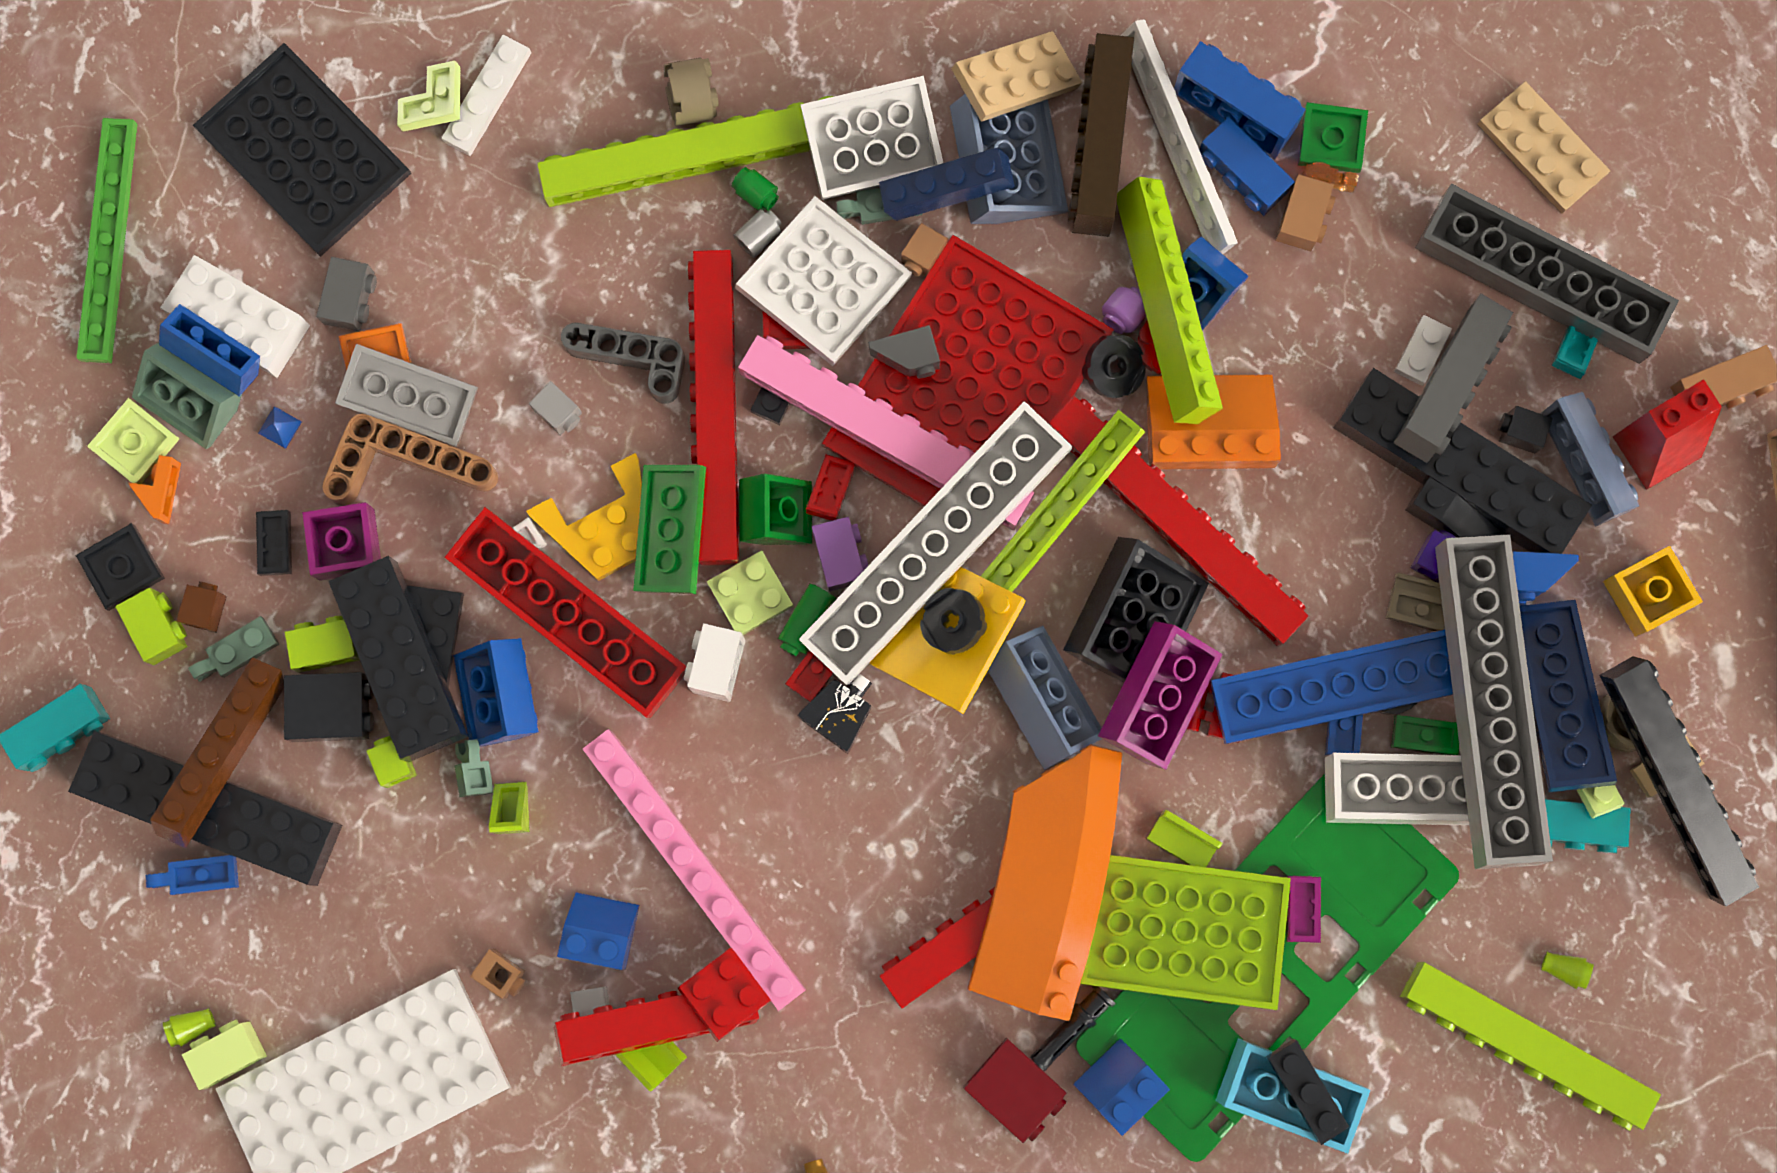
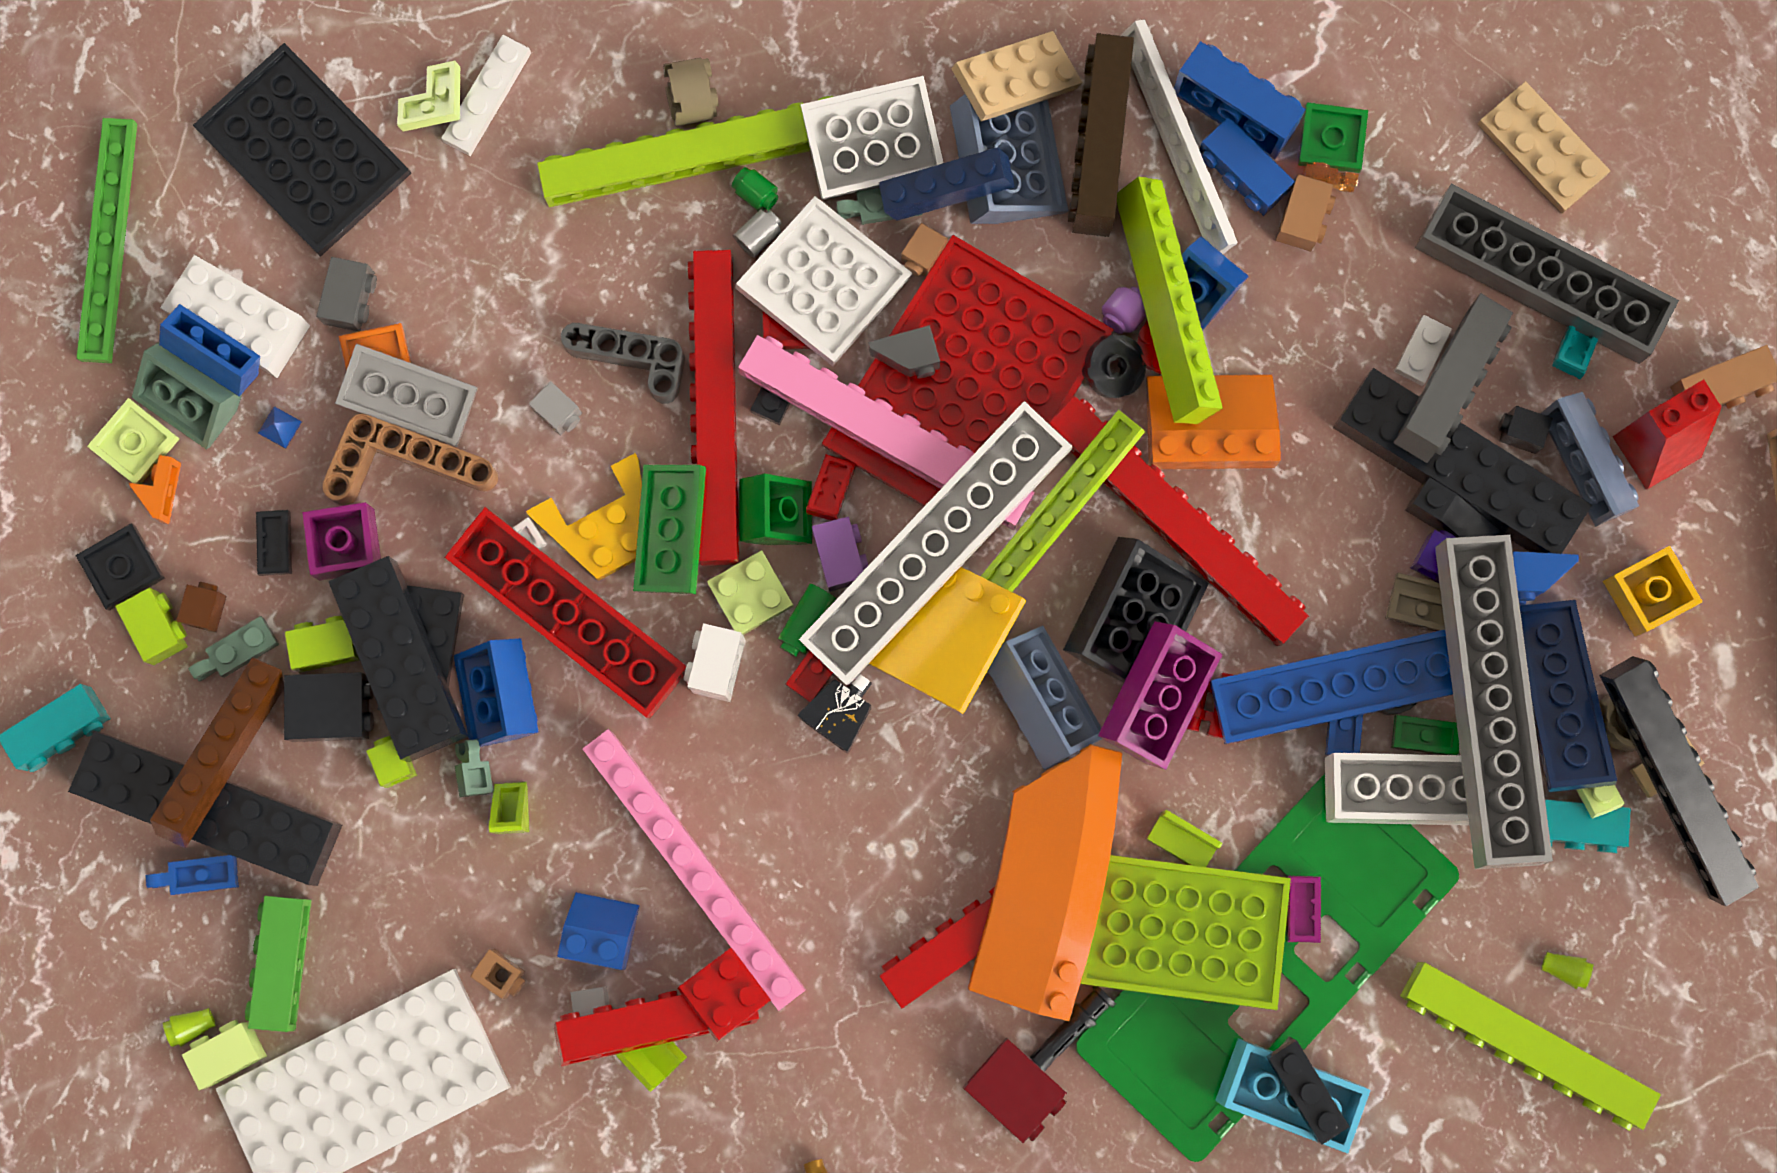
(278, 964): none -> bright green brick
(970, 624): black plate -> none
(1121, 1086): blue slope -> none

